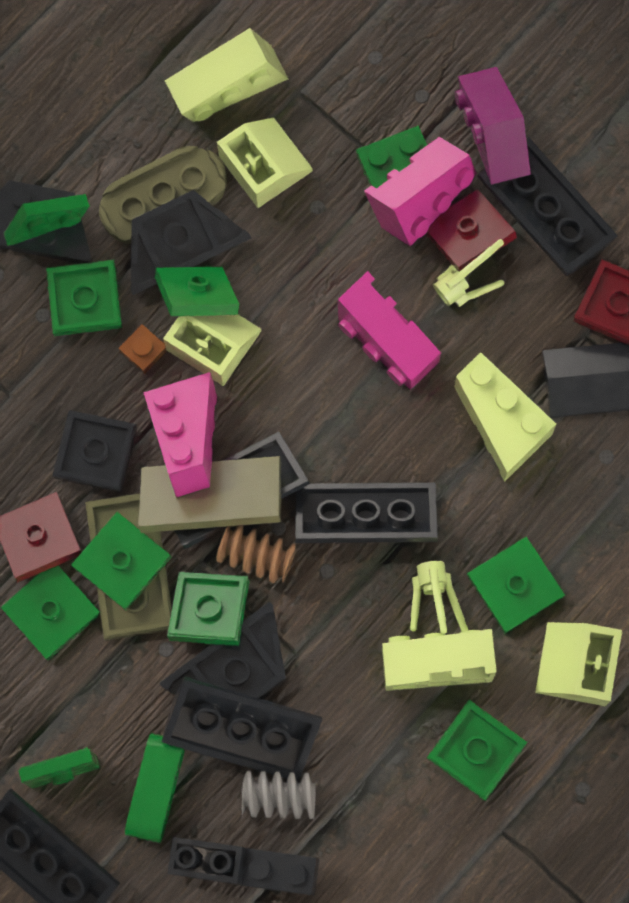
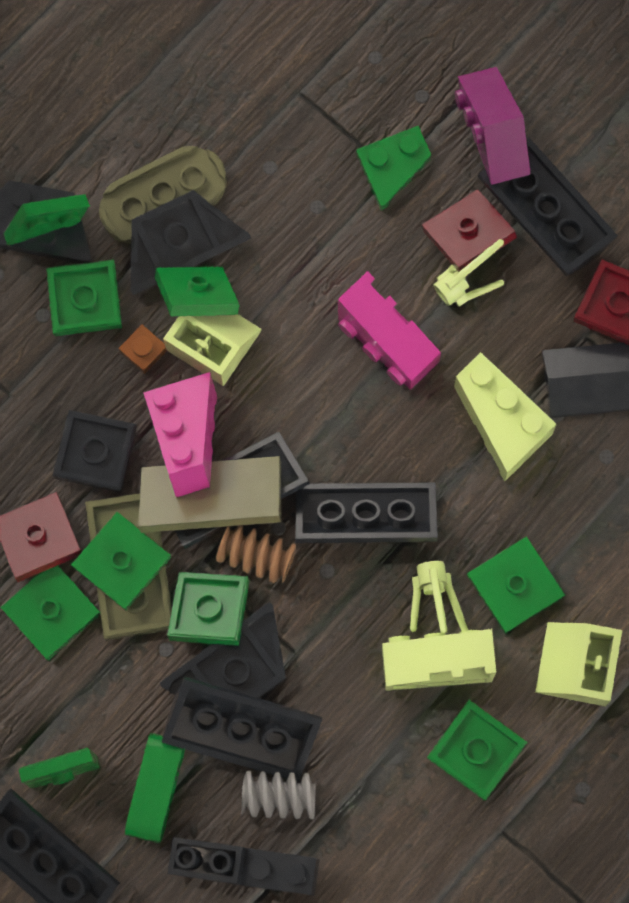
(226, 76): yellowish green wedge -> none
(262, 159): yellowish green slope -> none
(422, 190): dark pink wedge -> none

